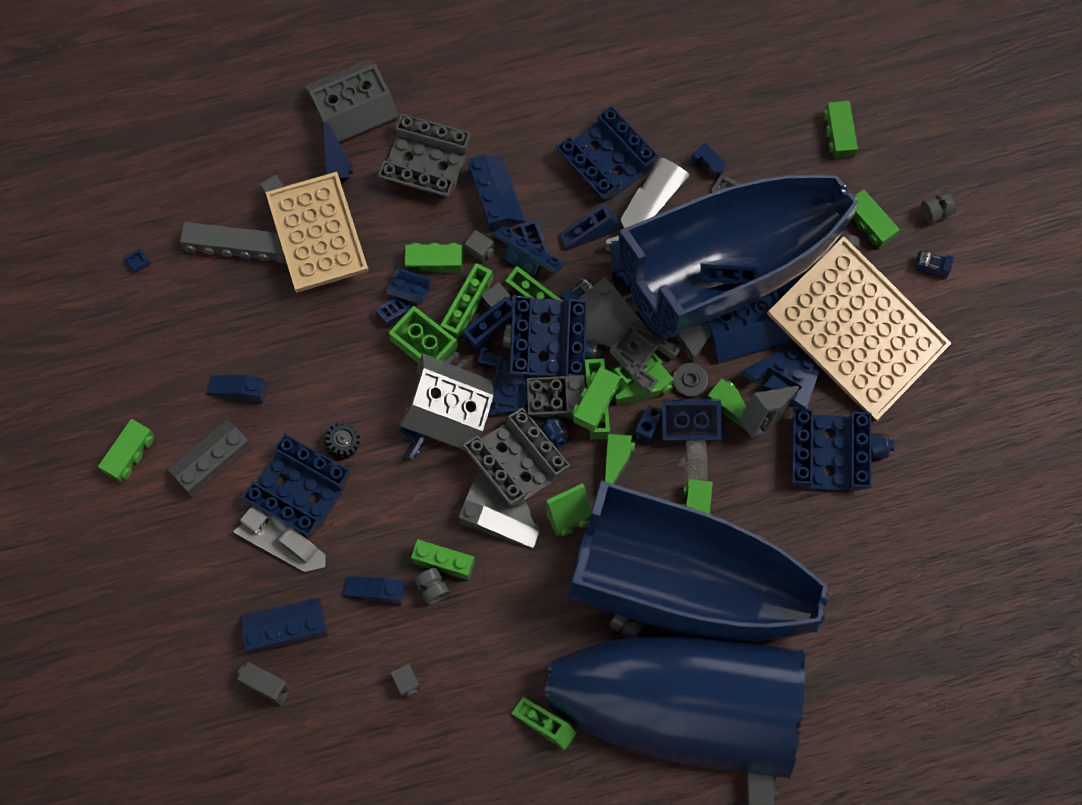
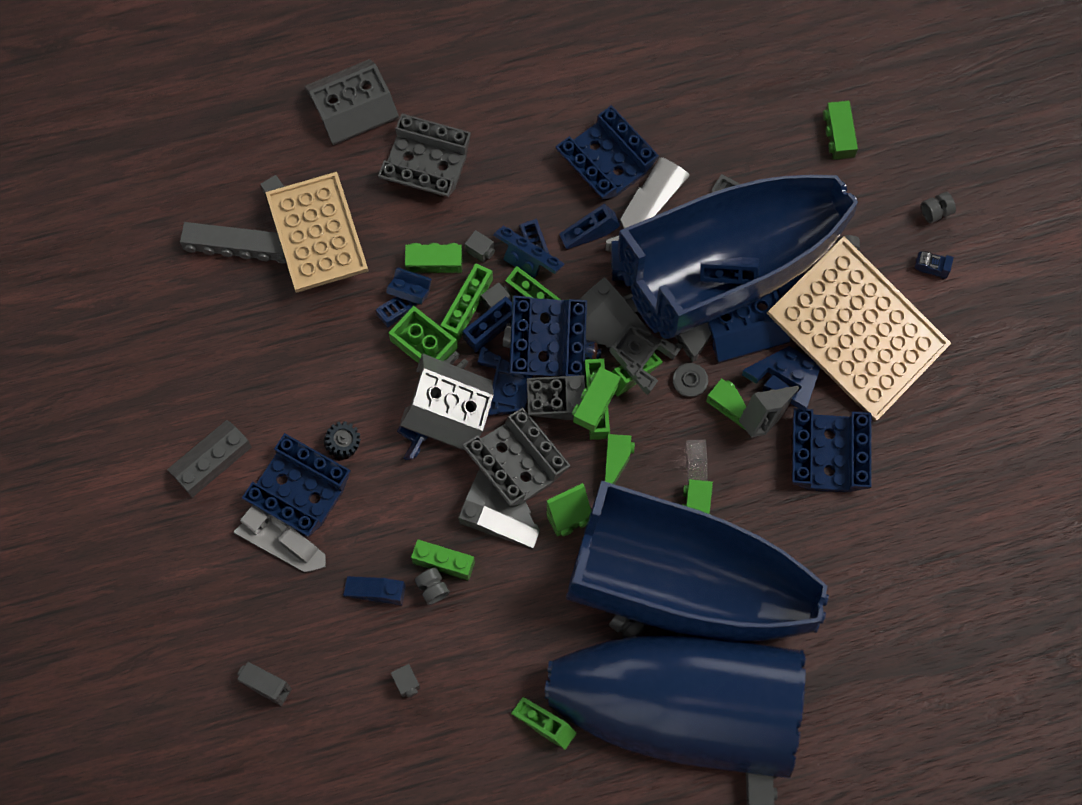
(126, 451): bright green brick -> none
(137, 260): dark blue tile -> none
(239, 387): dark blue slope -> none
(284, 626): dark blue slope -> none
(335, 155): dark blue slope -> none
(495, 192): dark blue slope -> none
(556, 431): dark blue head -> none
(578, 290): leg -> none
(635, 393): bright green slope -> none
(648, 425): dark blue leg -> none
(691, 419): dark blue brick -> none
(709, 160): dark blue leg -> none
(874, 221): bright green brick -> none
(881, 446): dark blue head -> none

